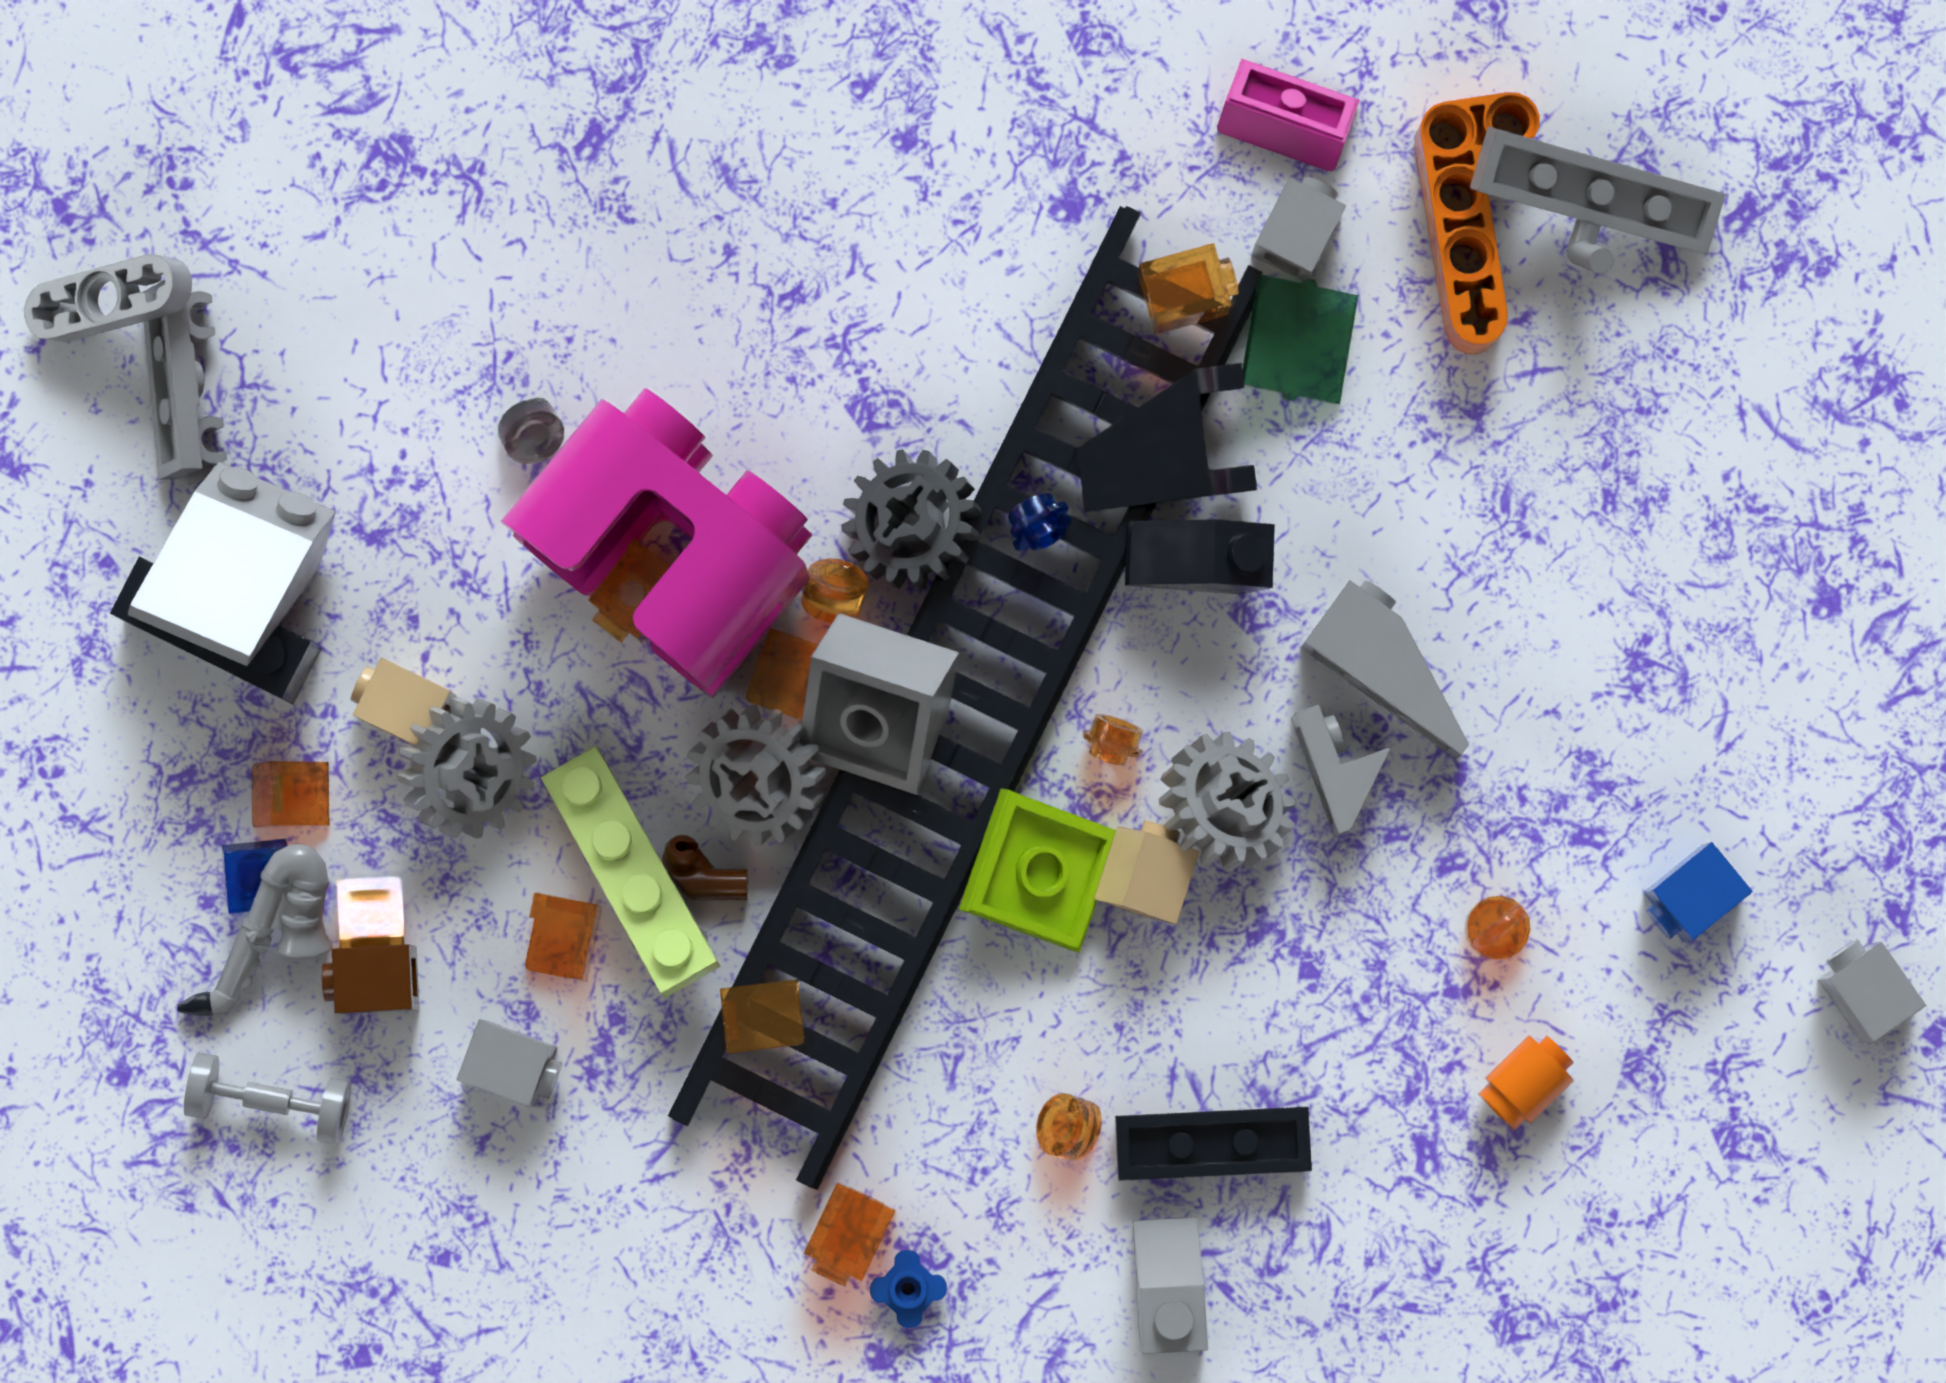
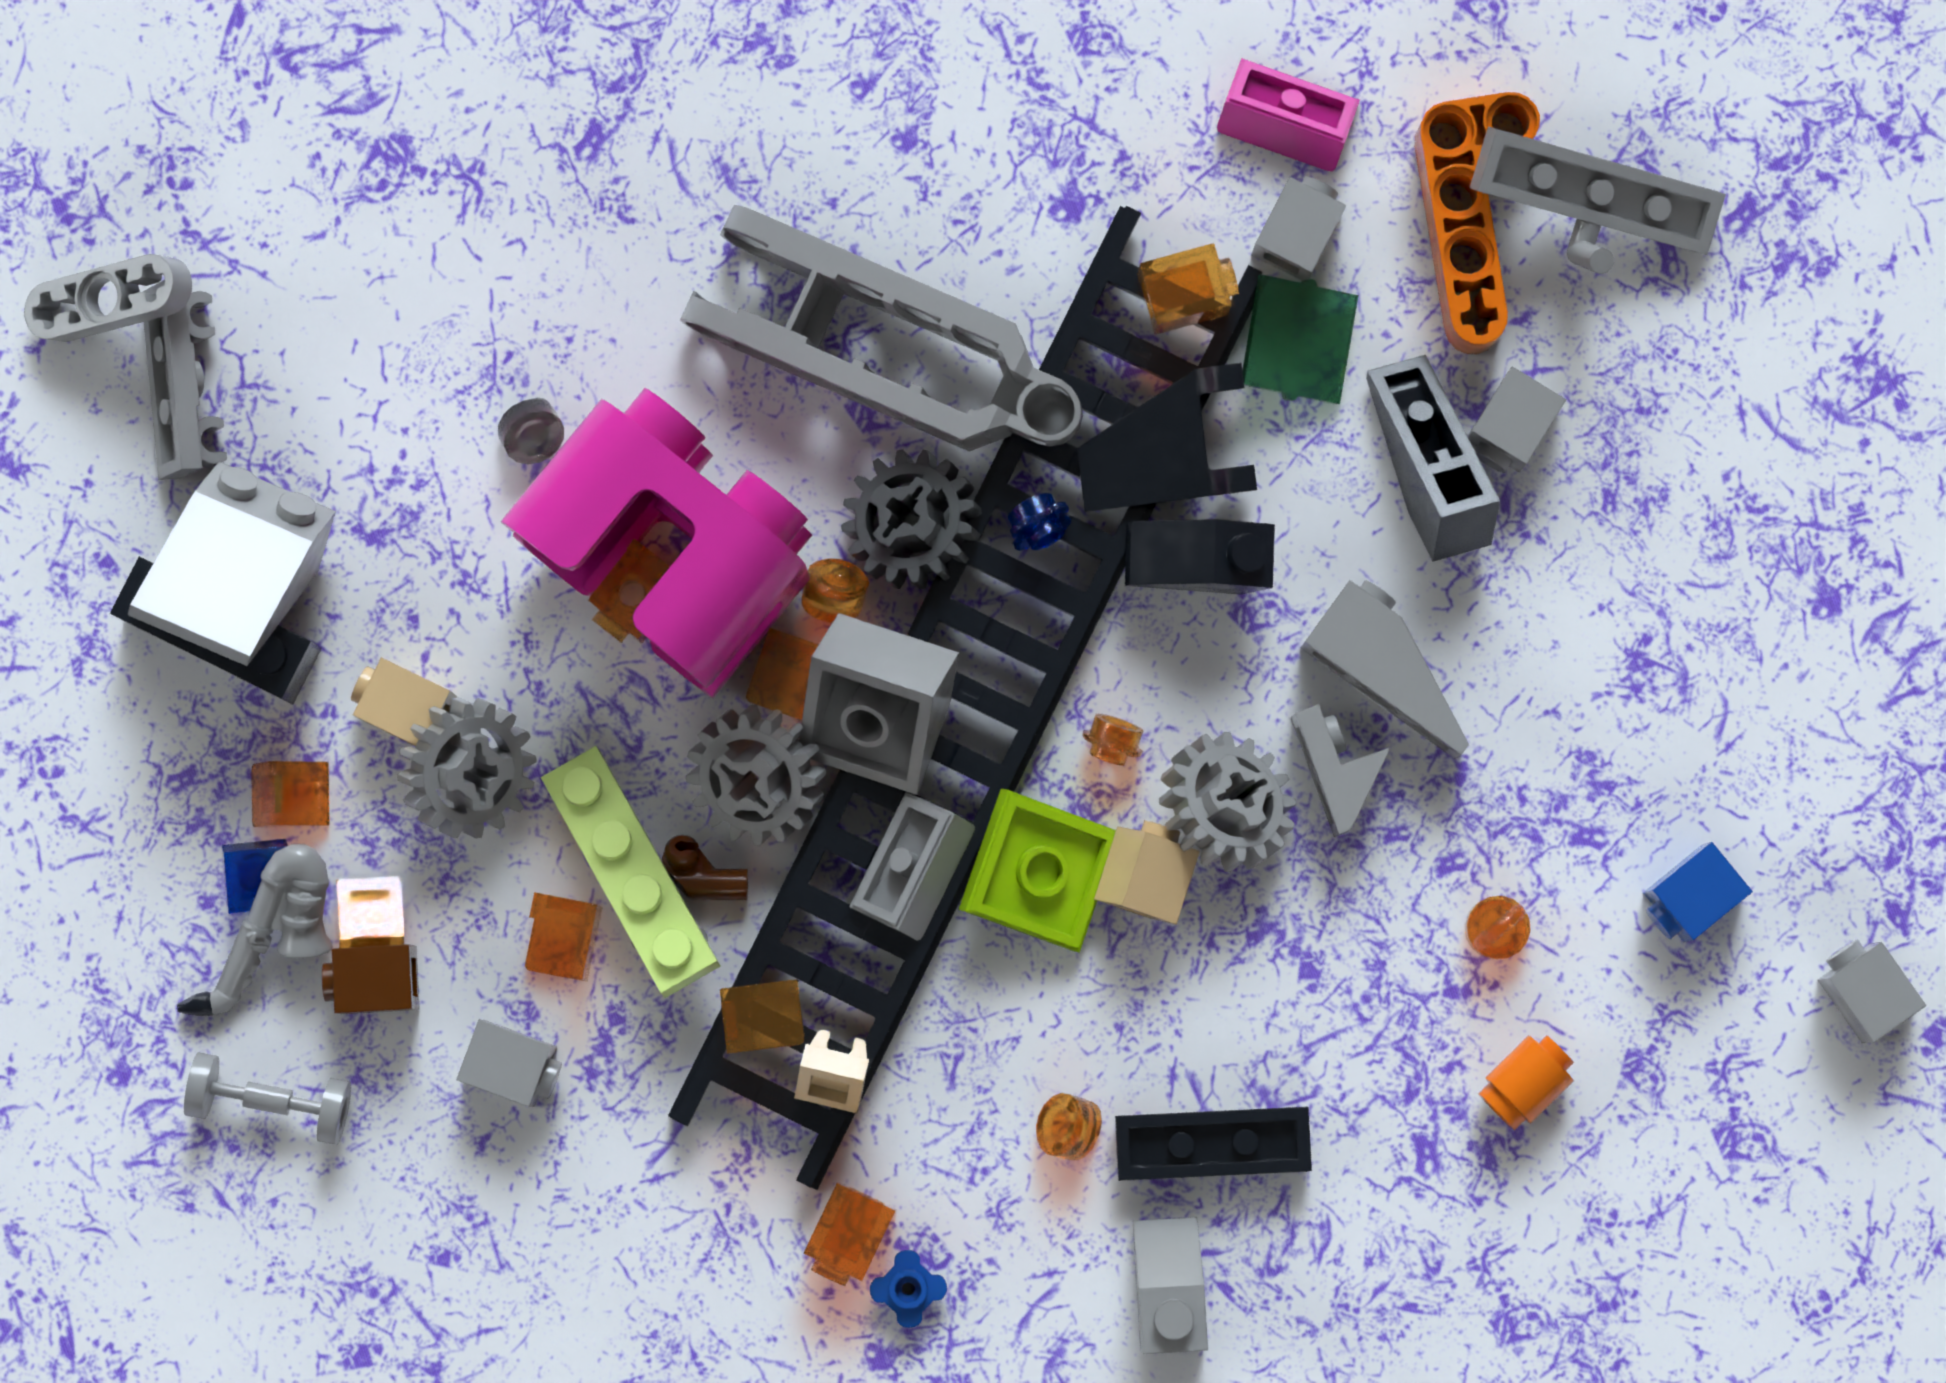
(832, 1076): none -> tan tile
(913, 866): none -> light grey slope
(1023, 404): none -> light grey piece
(1433, 459): none -> black slope
(1514, 421): none -> light grey brick

